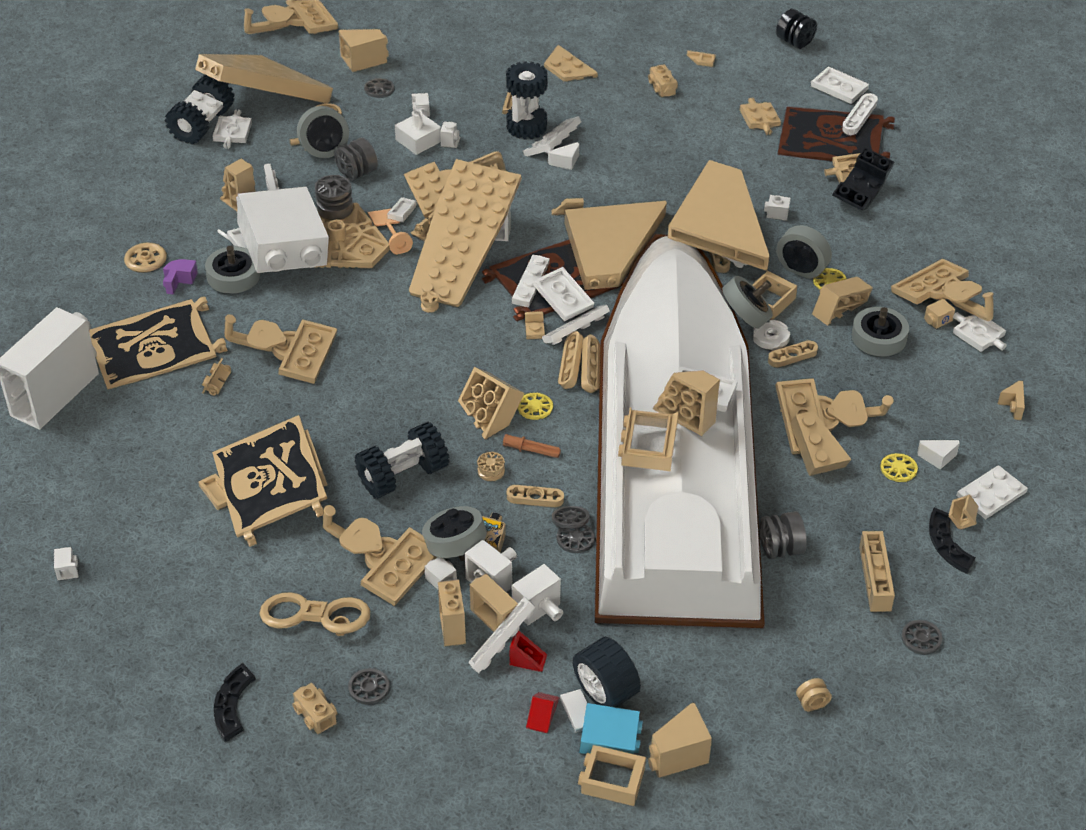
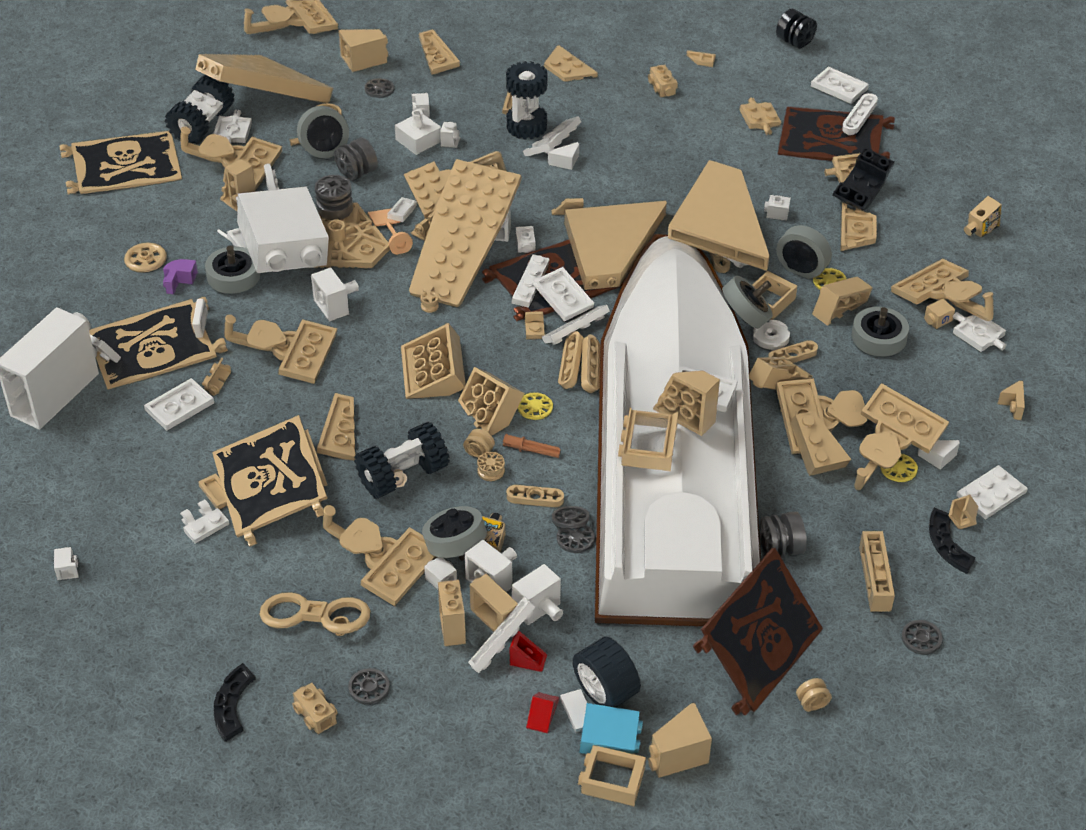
(105, 351): none -> white wing
(123, 162): none -> flag
(179, 404): none -> white plate
(200, 318): none -> white tile
(204, 526): none -> white plate
(219, 149): none -> tan plate
(331, 293): none -> white brick
(338, 432): none -> tan wing
(402, 477): none -> tan plate
(433, 364): none -> tan slope
(437, 53): none -> tan wing
(478, 442): none -> tan wheel
(525, 239): none -> white brick
(760, 631): none -> flag
(771, 370): none -> tan wedge
(856, 228): none -> tan wing
(898, 426): none -> tan plate
(984, 217): none -> tan torso

